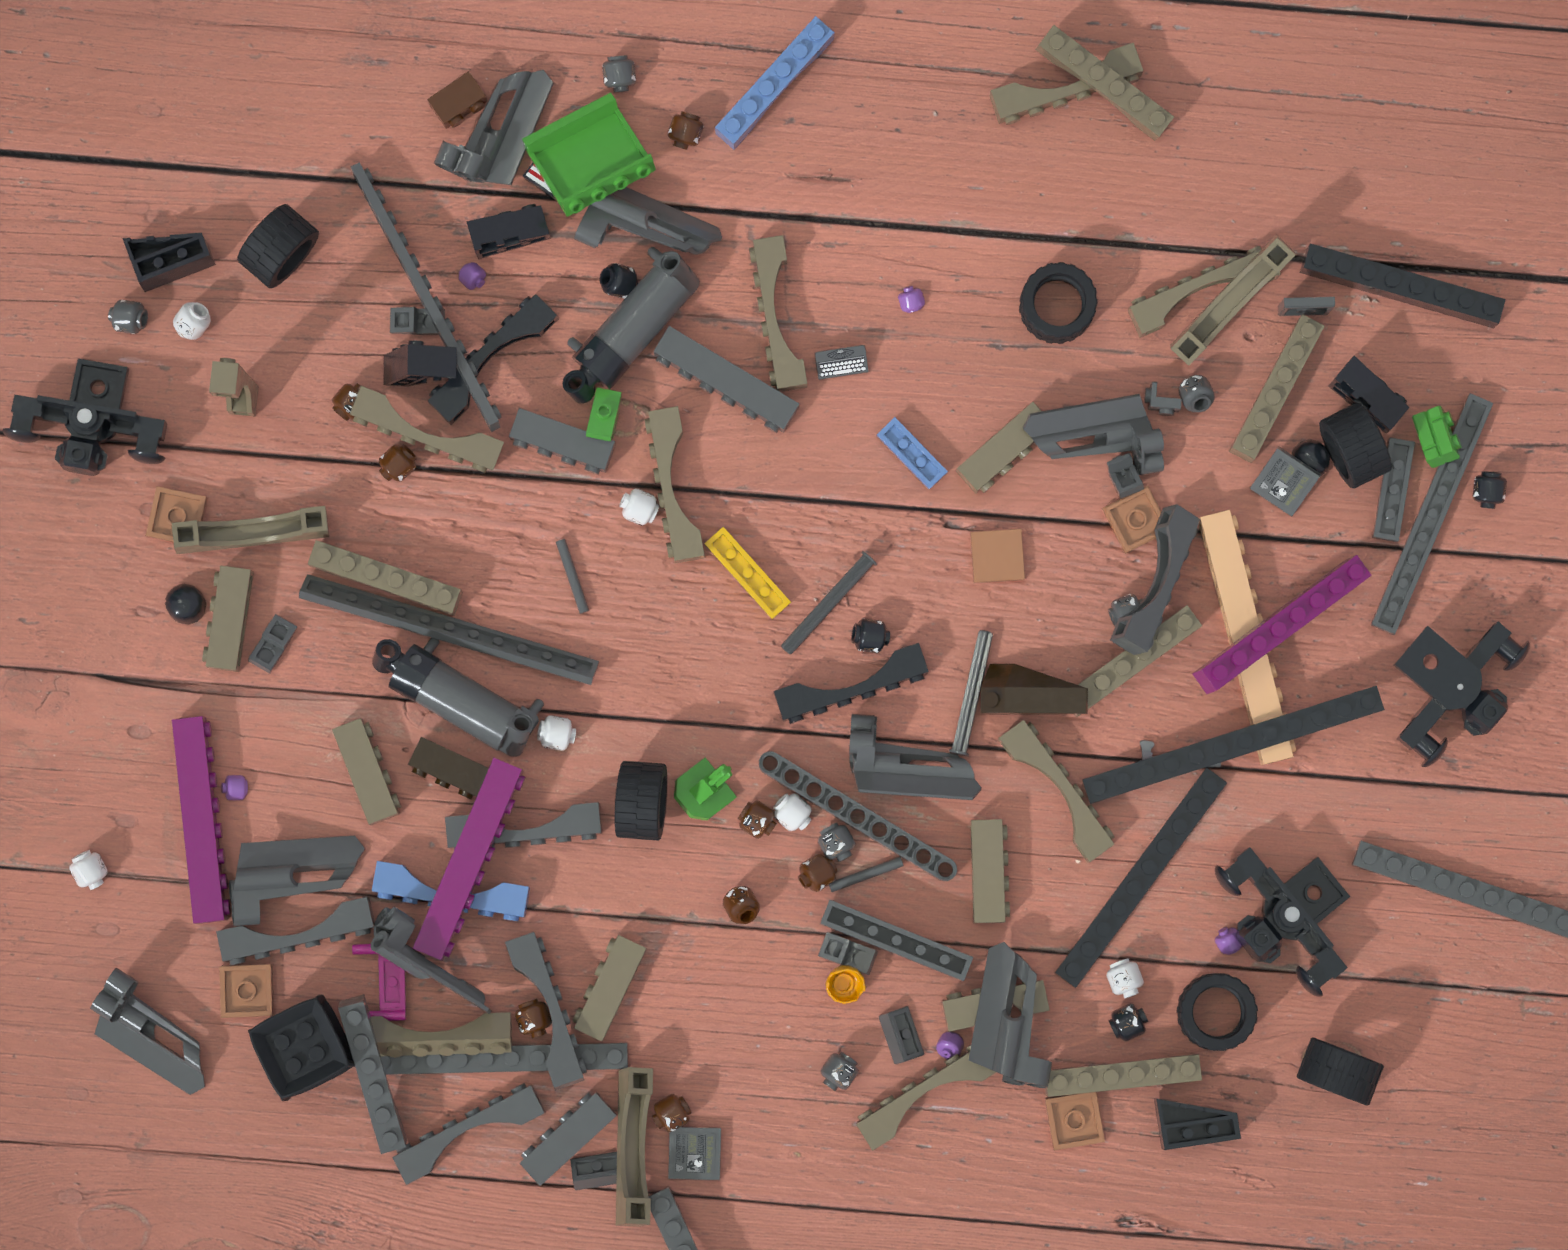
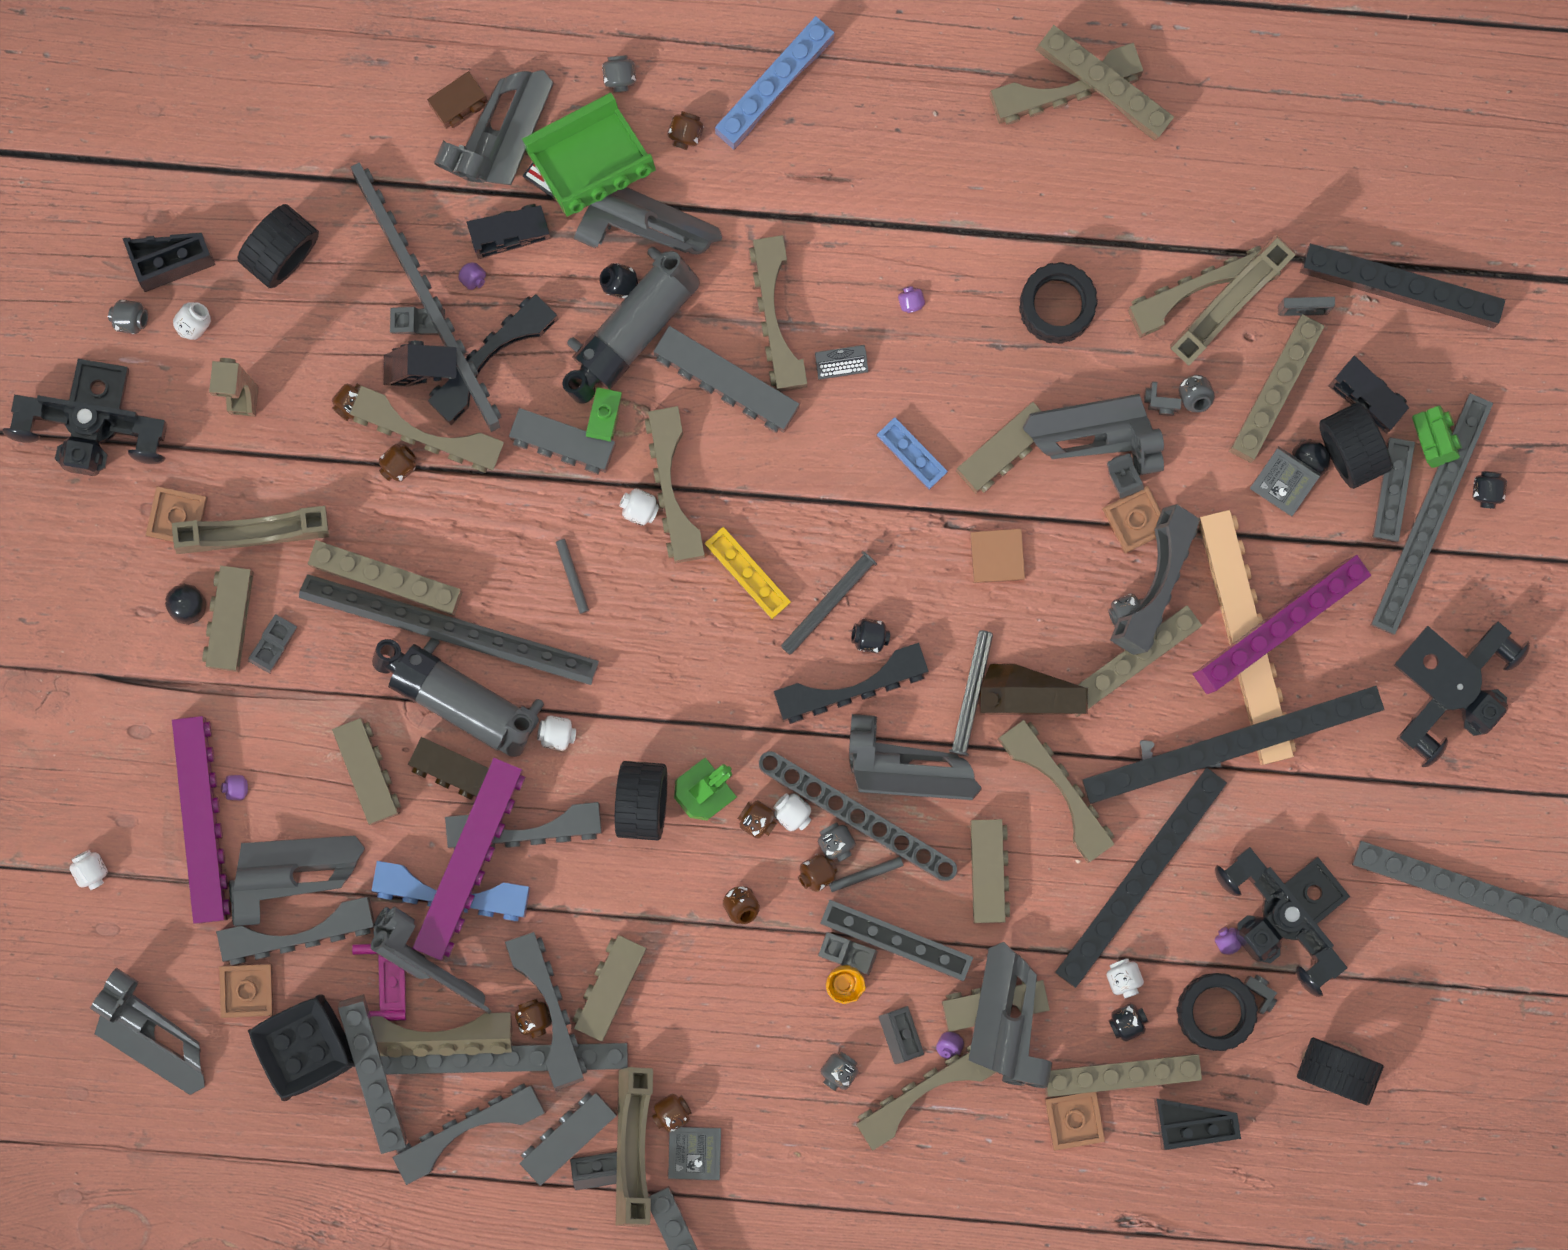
(1259, 986): none -> dark grey bracket

